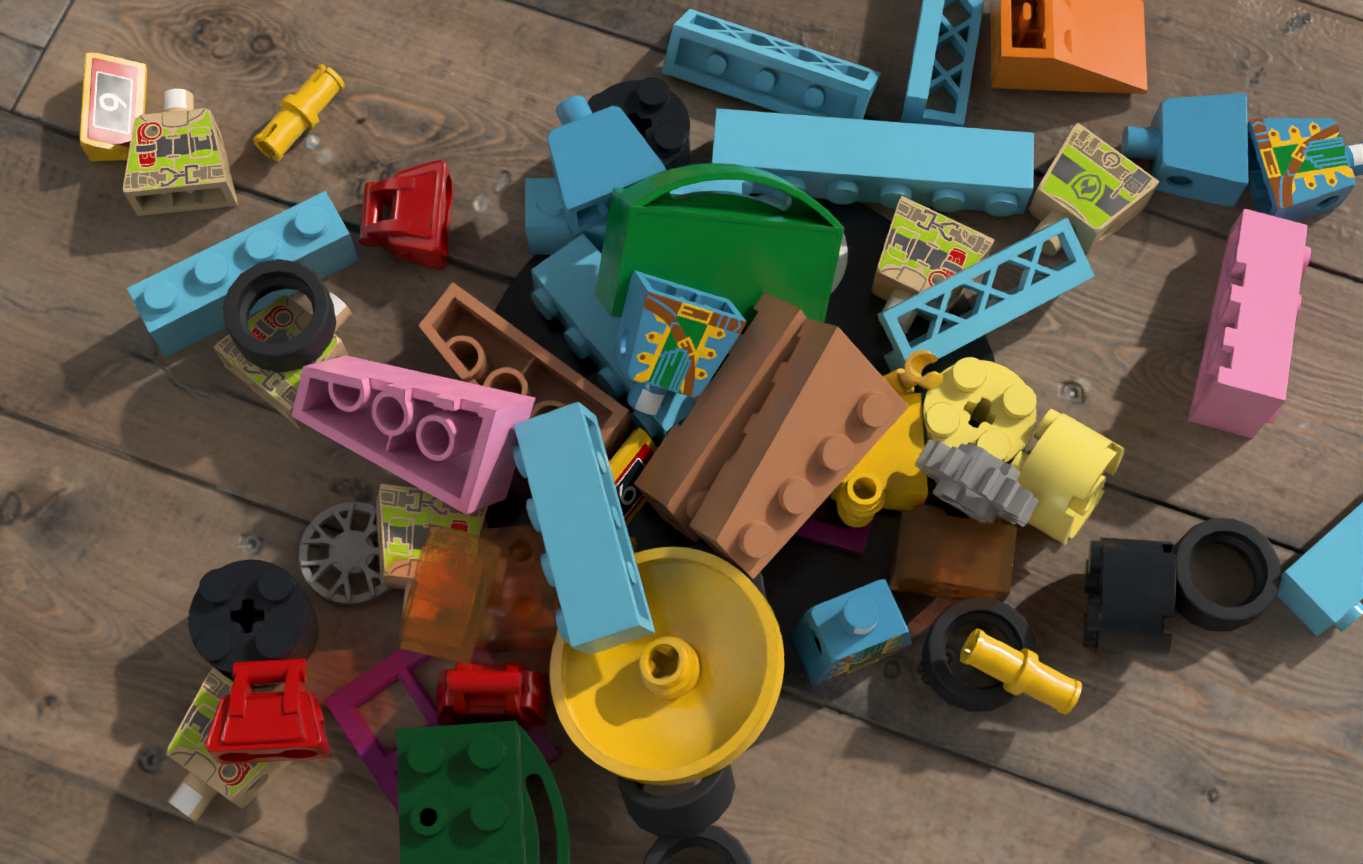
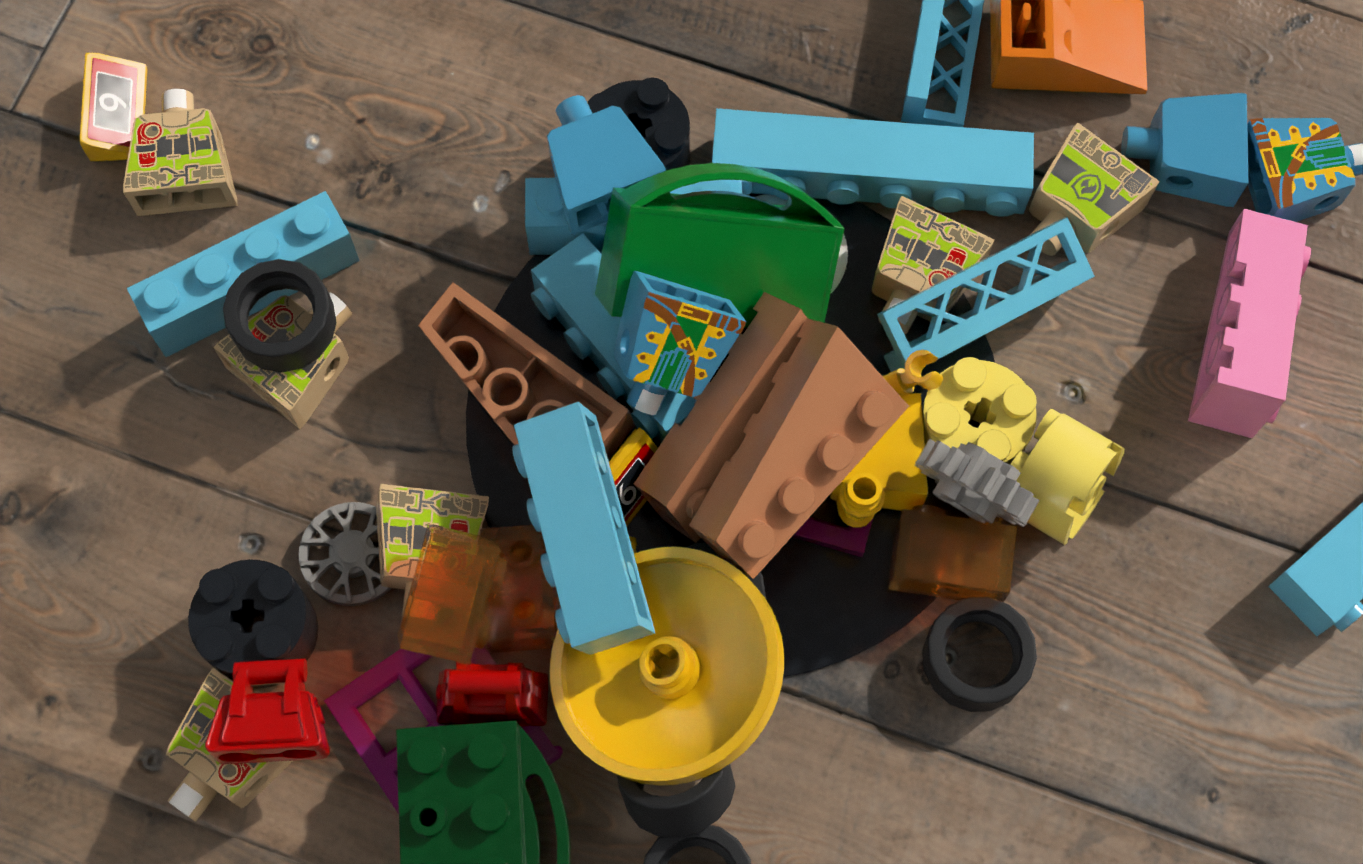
(299, 112): yellow pin -> none
(418, 425): bright pink wedge -> none
(419, 214): red piece -> none
(766, 69): medium azure fence -> none
(851, 633): dark azure torso -> none
(1020, 671): yellow pin -> none
(1132, 596): black brick -> none
(1250, 545): black tyre -> none

